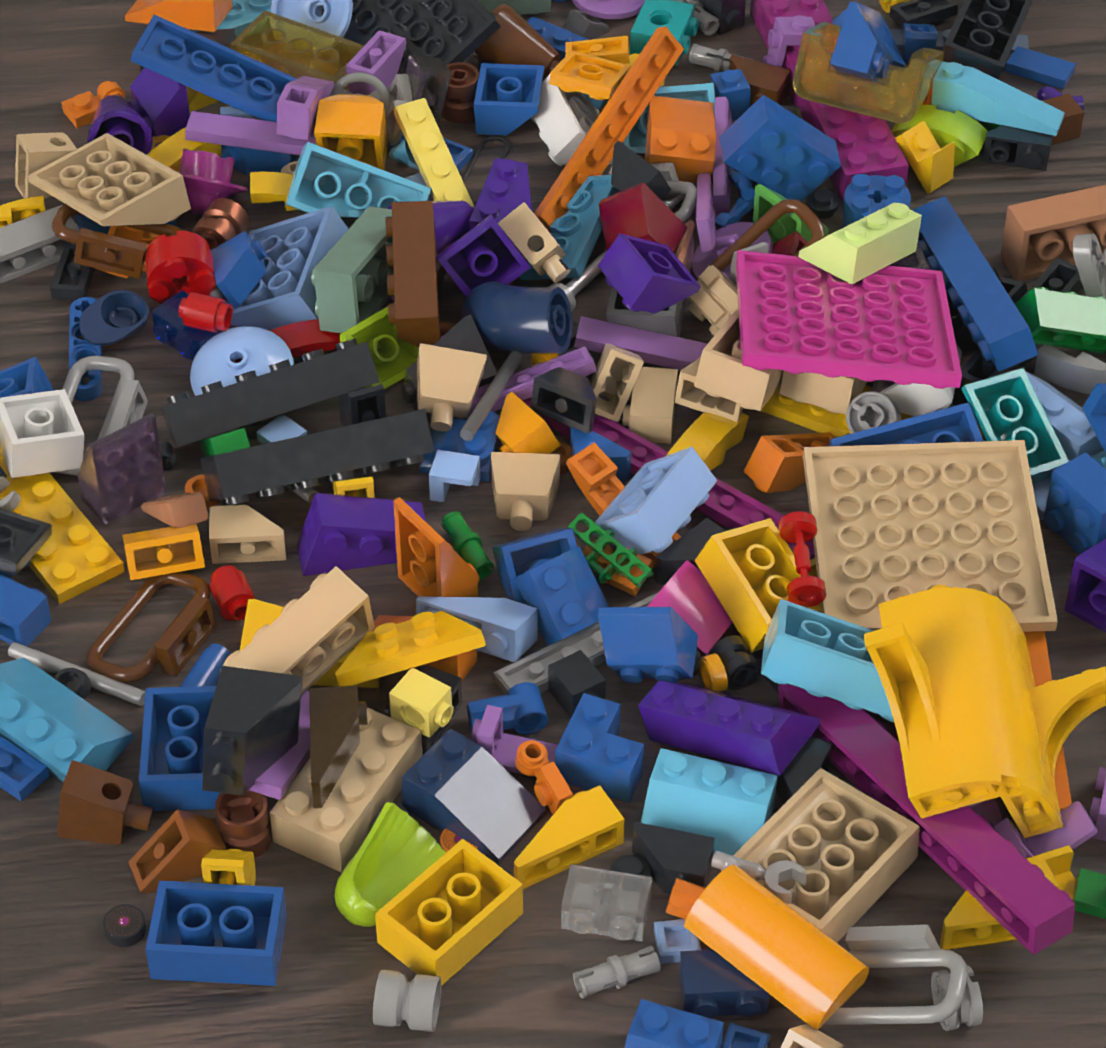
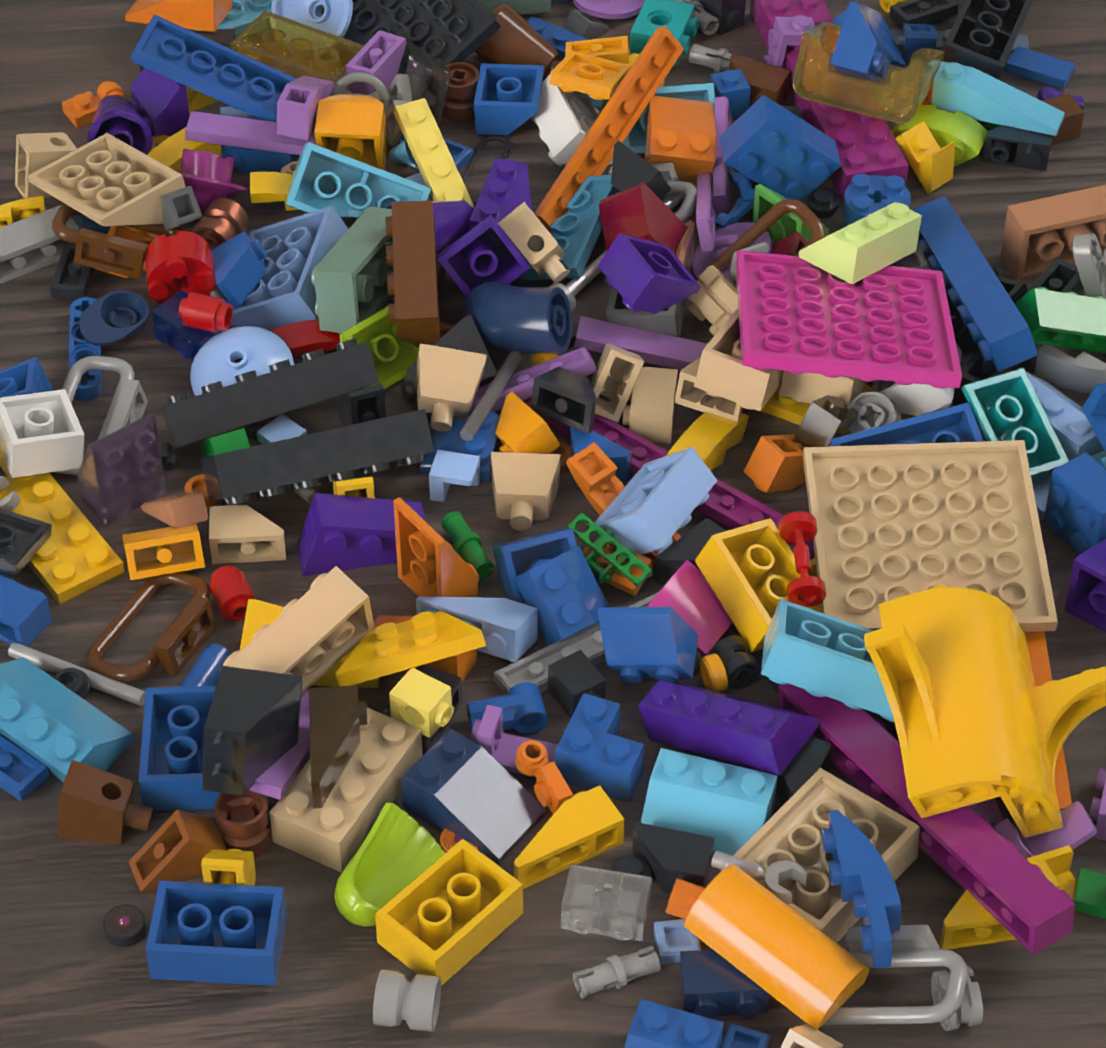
(179, 208): none -> dark grey slope
(824, 421): none -> dark brown brick
(866, 882): none -> blue slope

